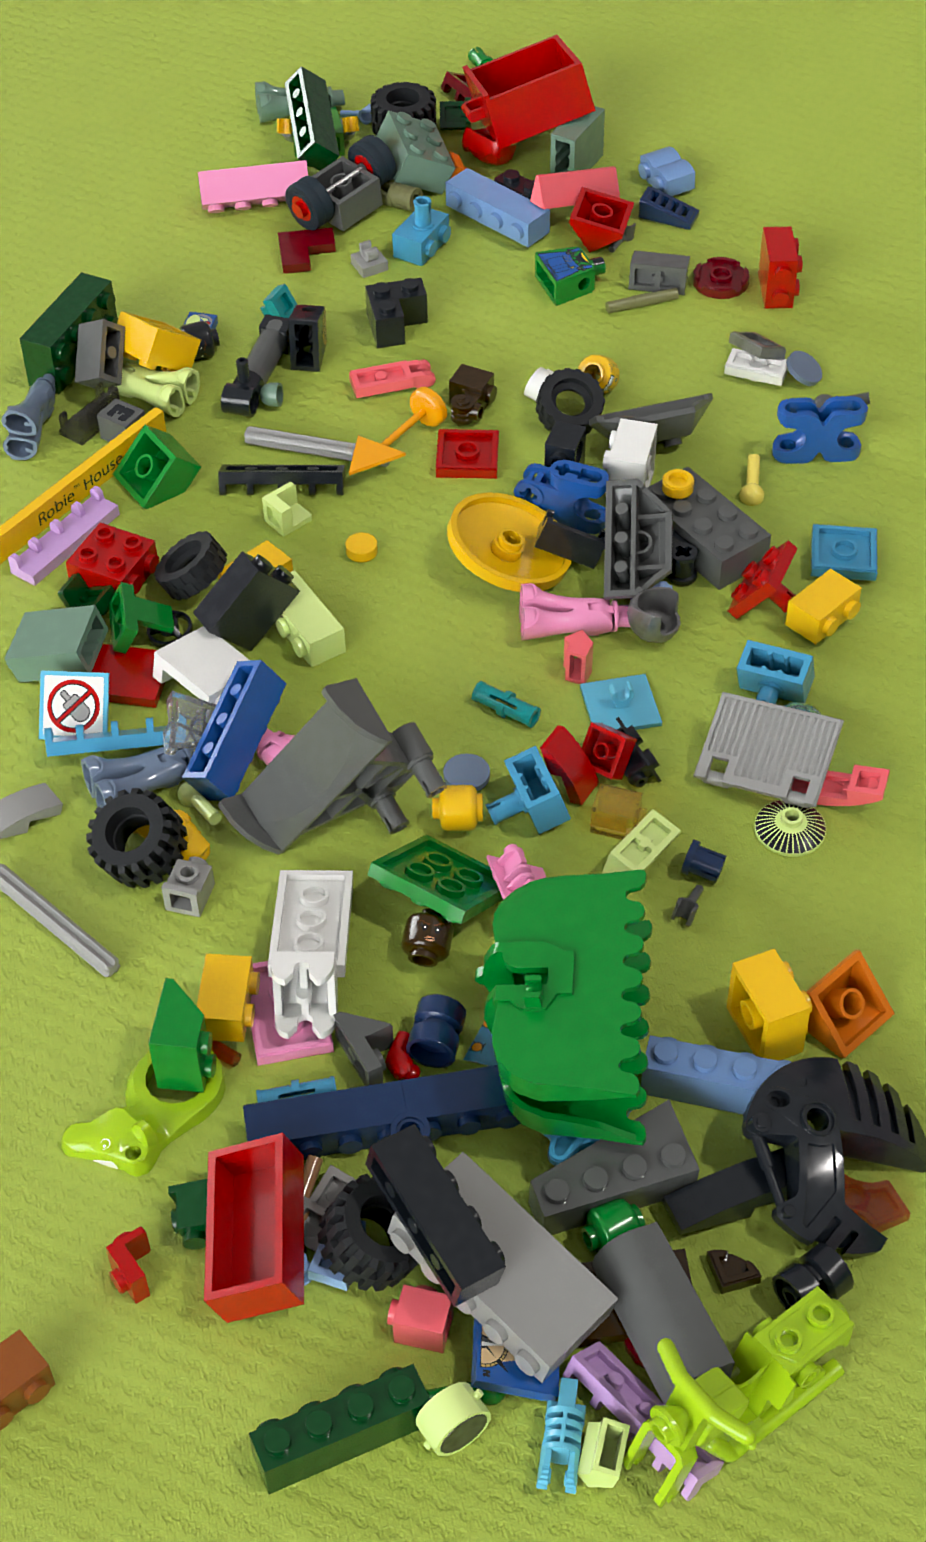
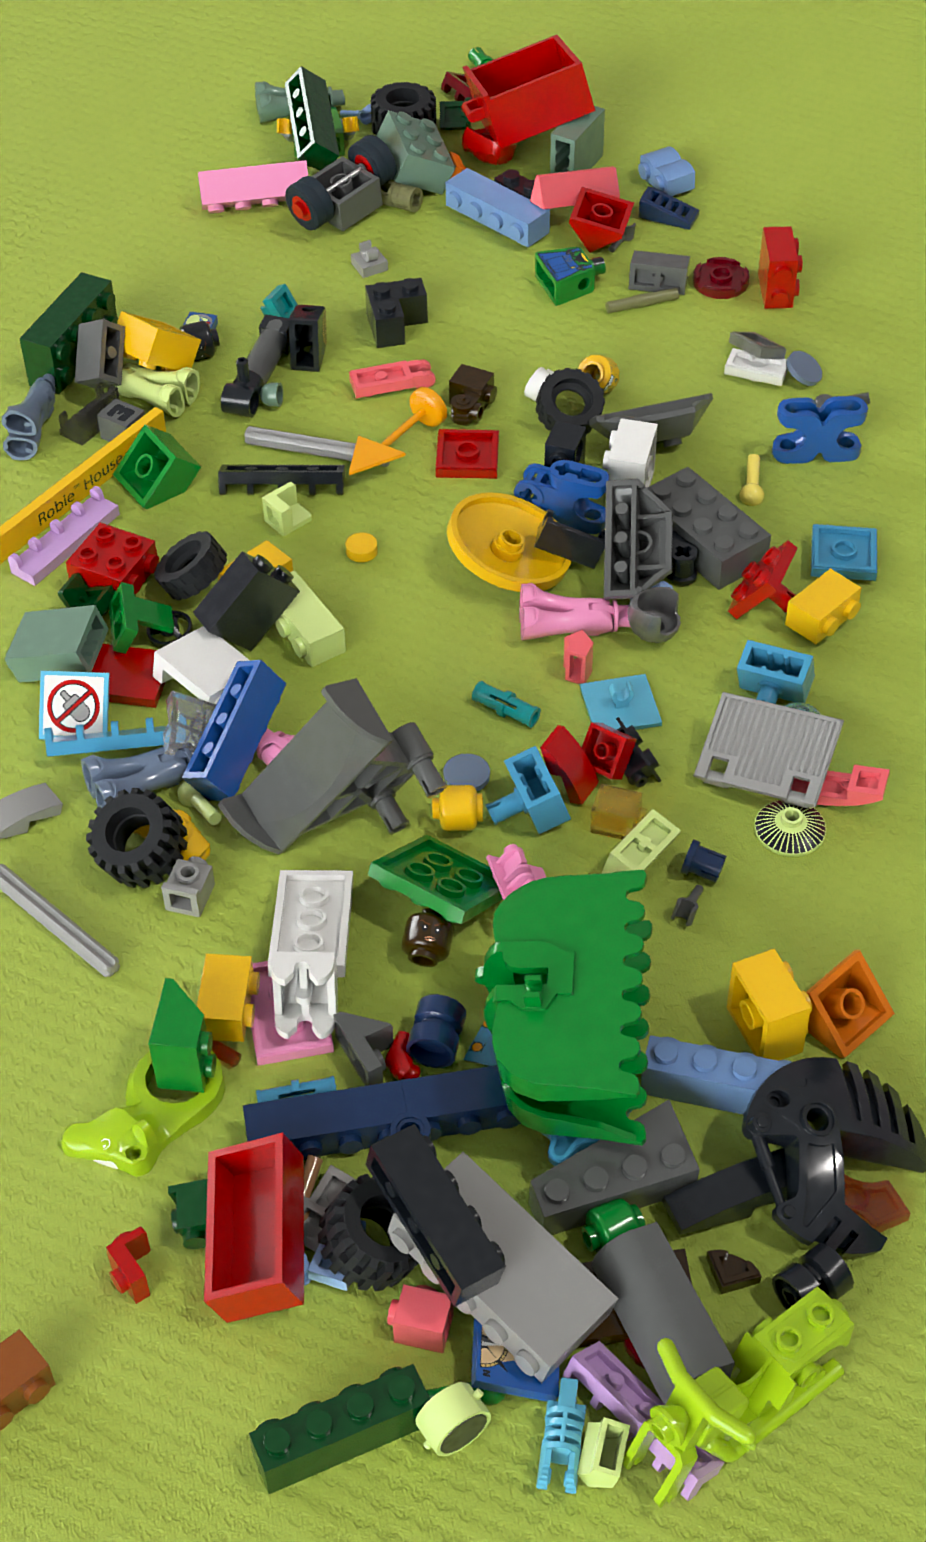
(298, 245): dark red tile -> none
(421, 233): dark azure brick -> none
(678, 484): yellow tile -> none

